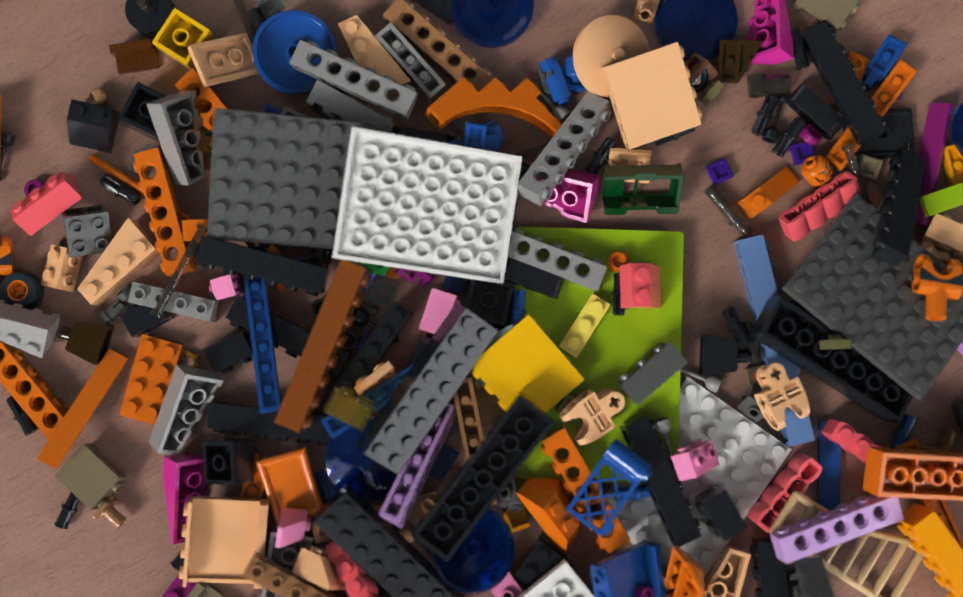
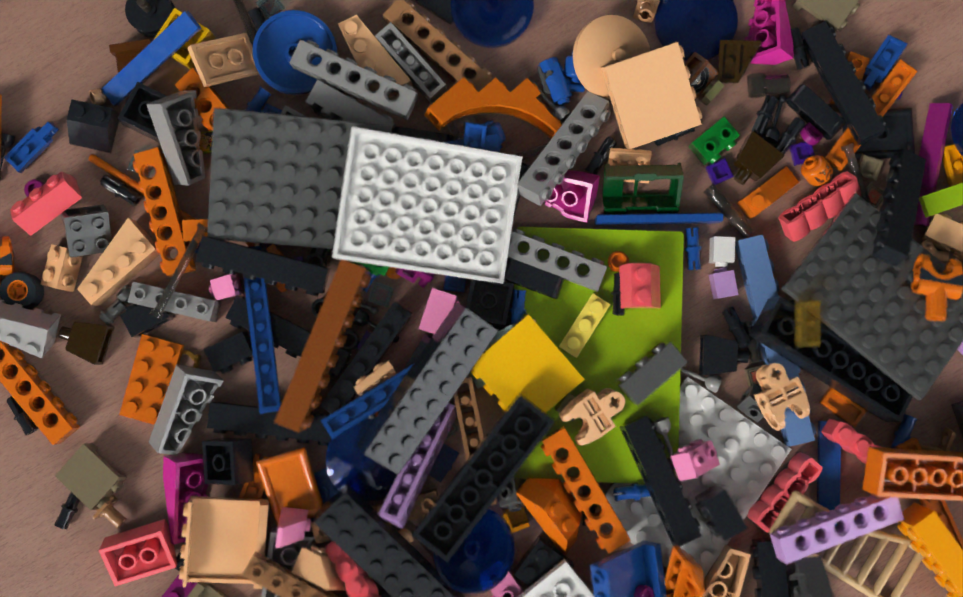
(31, 146): none -> blue hinge
(82, 409): orange tile -> none
(138, 552): none -> coral slope
(151, 58): none -> blue tile
(258, 100): none -> blue pin
(350, 409): clear yellow brick -> none
(626, 464): blue piece -> none
(668, 218): none -> blue tile
(693, 248): none -> blue pin
(714, 140): none -> green brick
(722, 251): none -> white brick
(723, 283): none -> lavender brick
(755, 158): none -> dark brown torso
(807, 323): none -> clear yellow hinge
(835, 342): olive plate -> none
(842, 407): none -> orange tile

